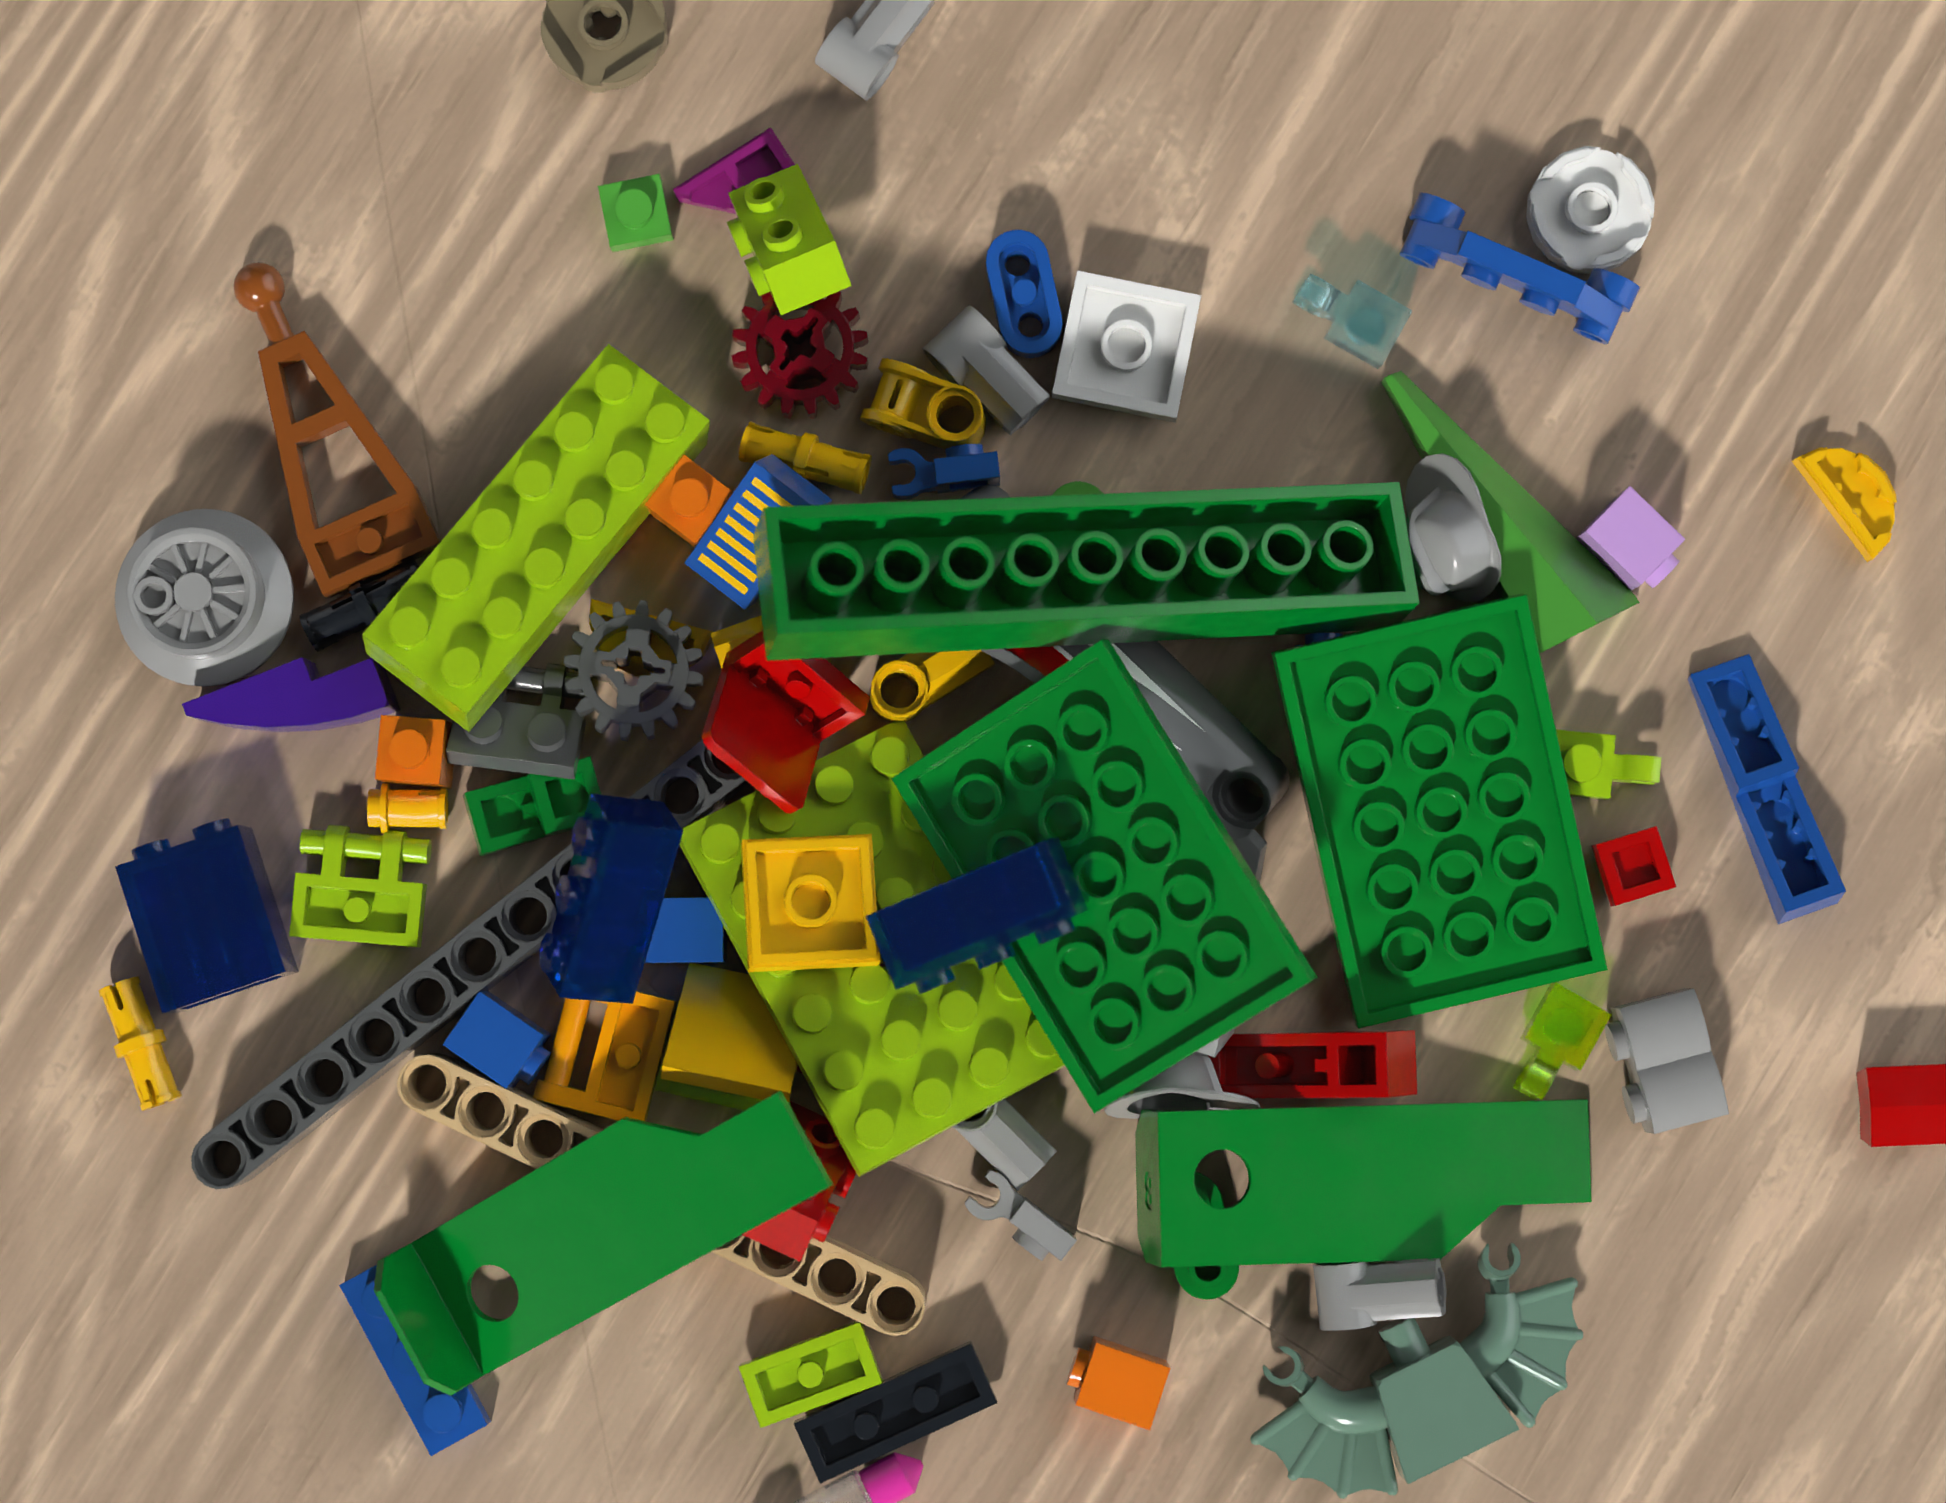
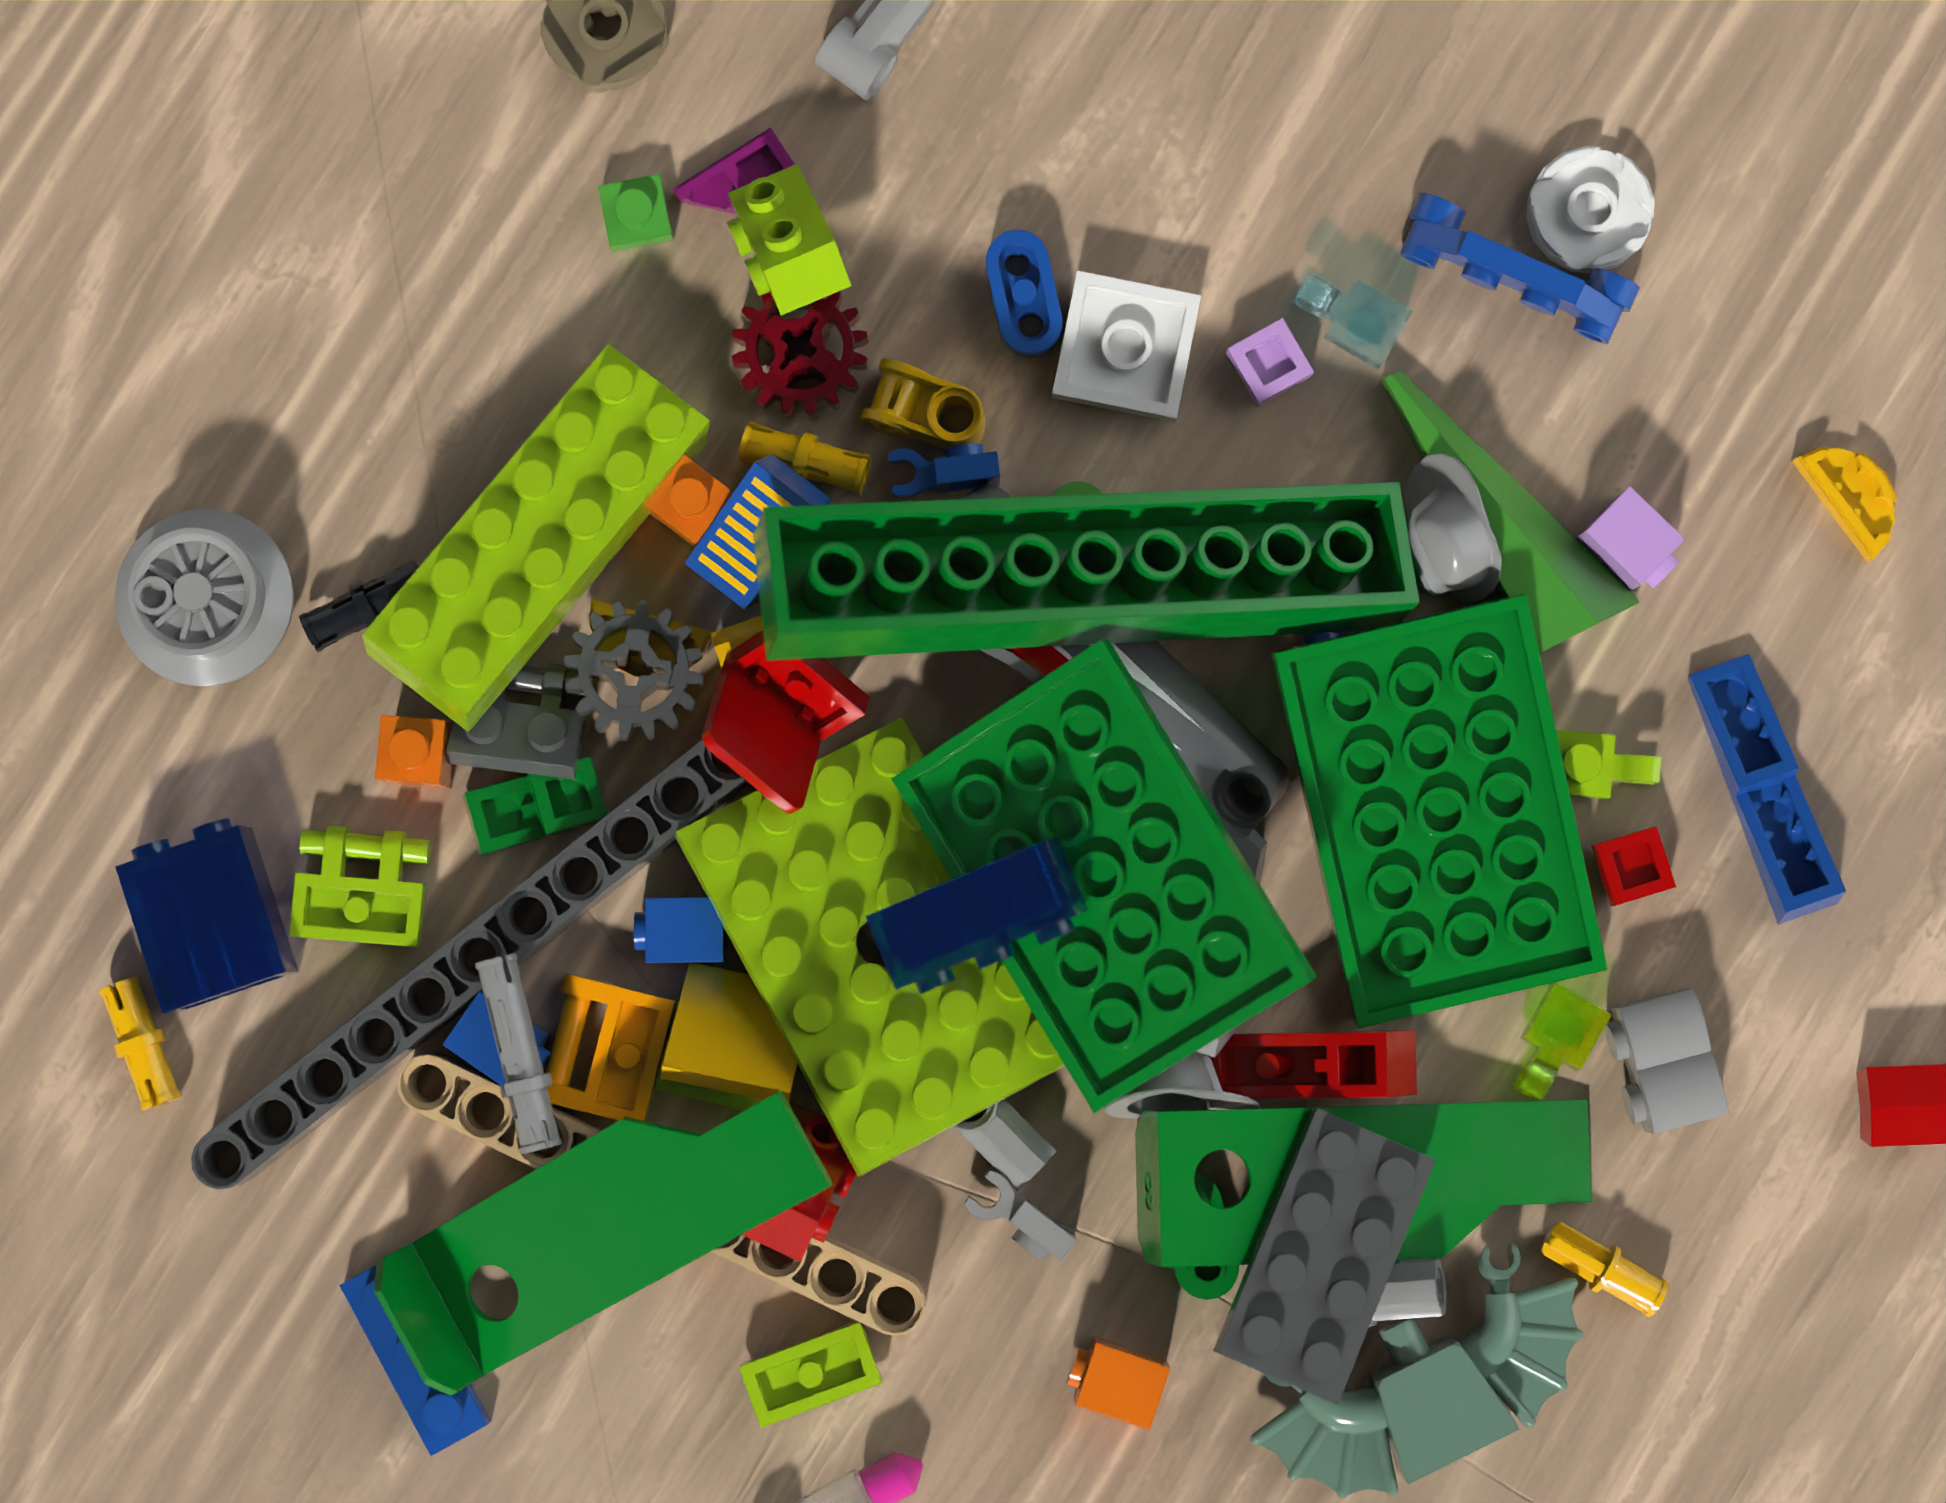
(299, 699): dark purple slope -> none
(365, 540): dark orange plate -> none
(407, 807): yellow pin -> none
(518, 1054): none -> light grey pin
(610, 898): clear blue brick -> none
(809, 902): yellow tile -> none
(895, 1412): black plate -> none
(933, 677): yellow piece -> none
(975, 357): light grey piece -> none
(1269, 362): none -> lavender plate
(1324, 1255): none -> dark grey plate
(1604, 1268): none -> yellow axle

